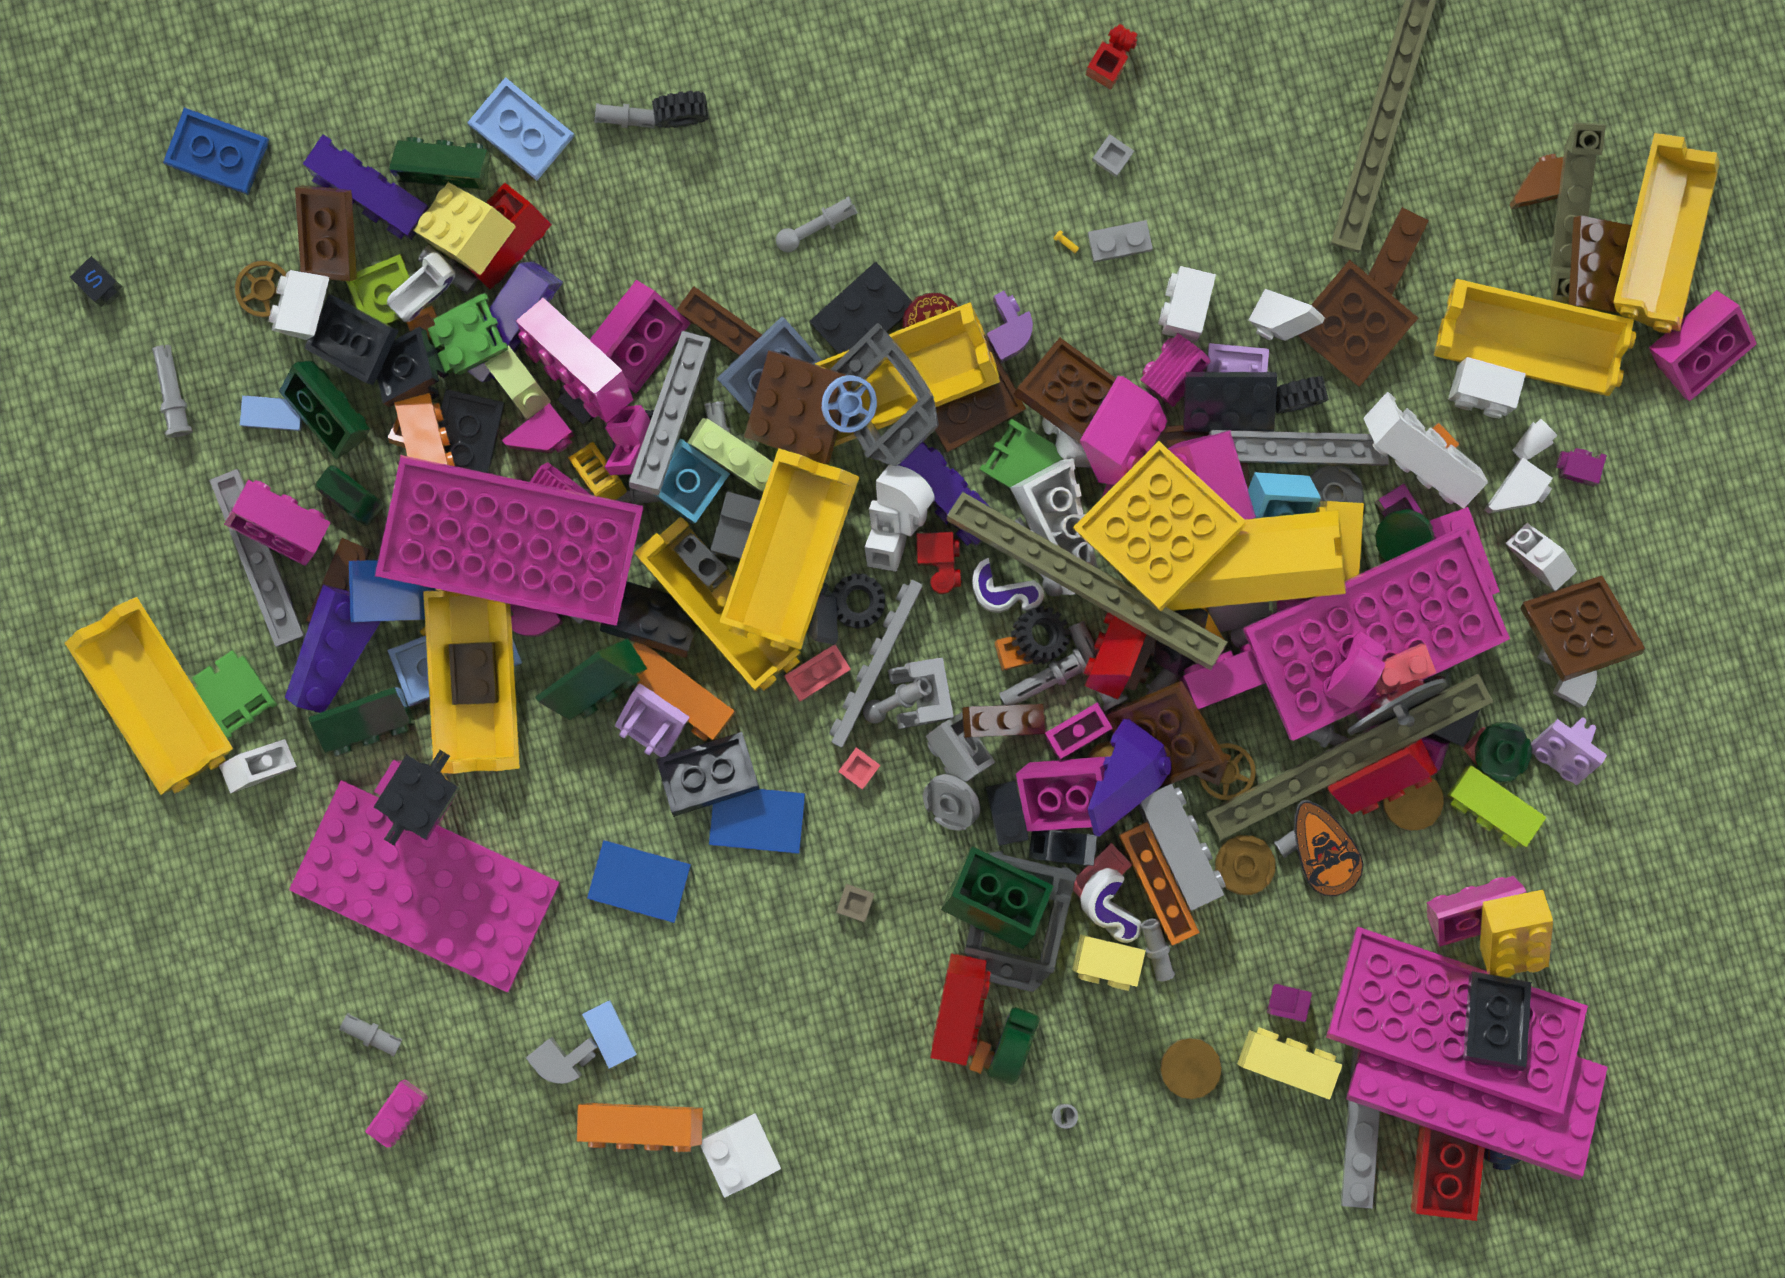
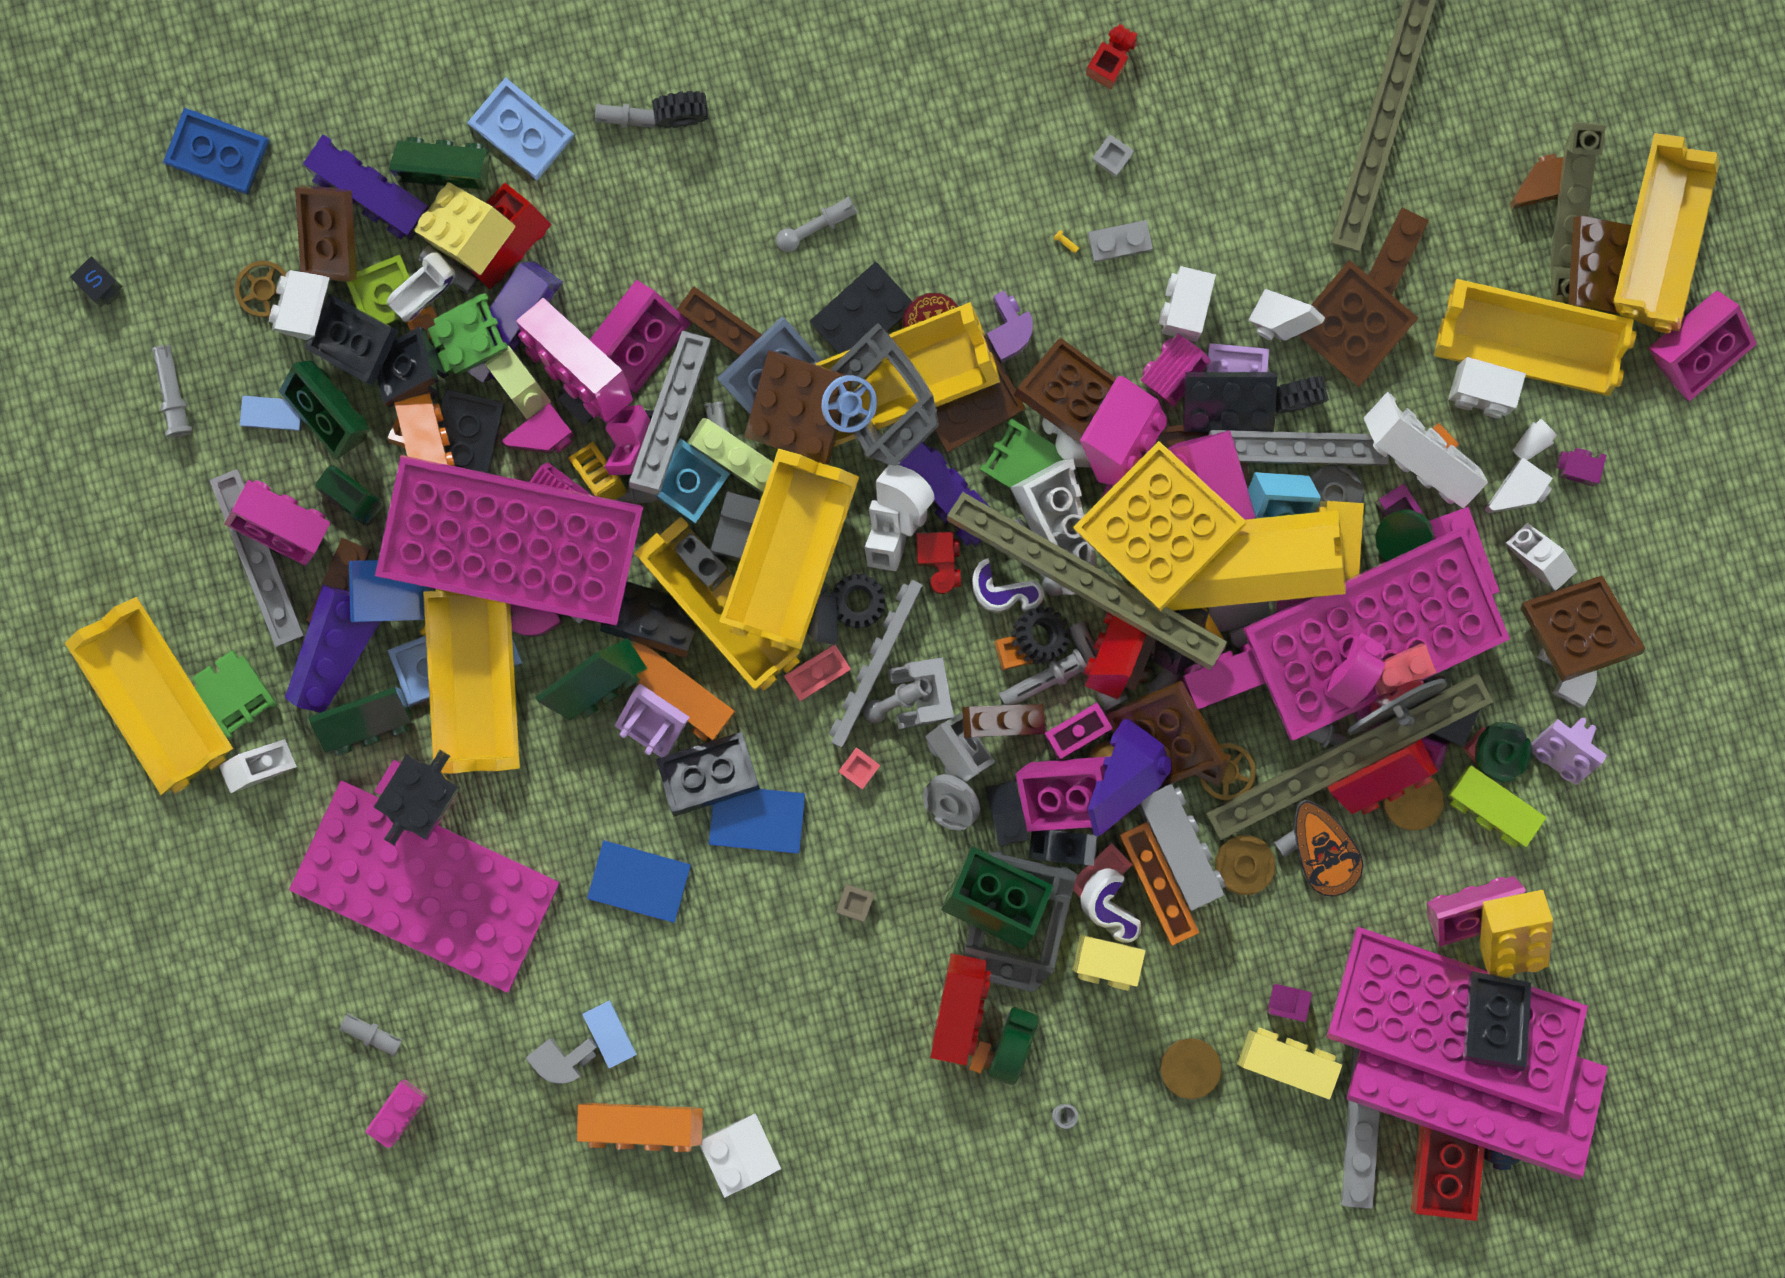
(473, 673): dark brown plate -> none
(1157, 950): light grey pin -> none

